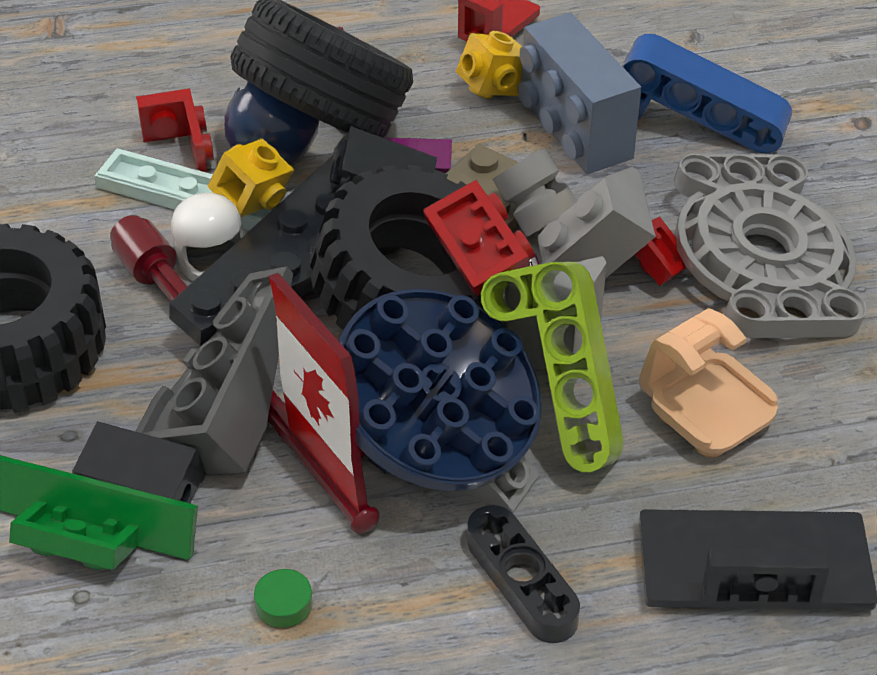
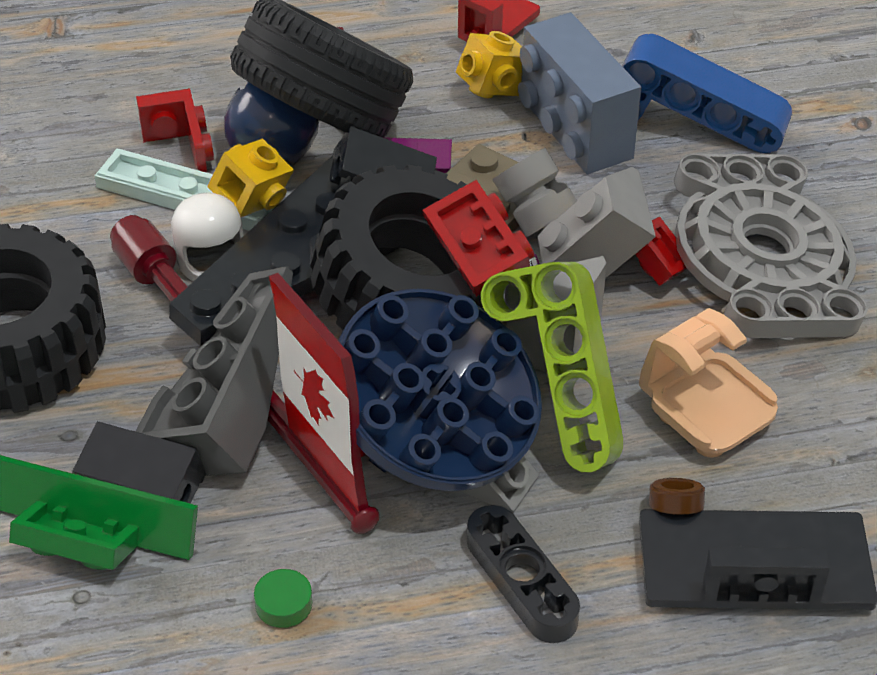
(677, 496): none -> reddish brown tile

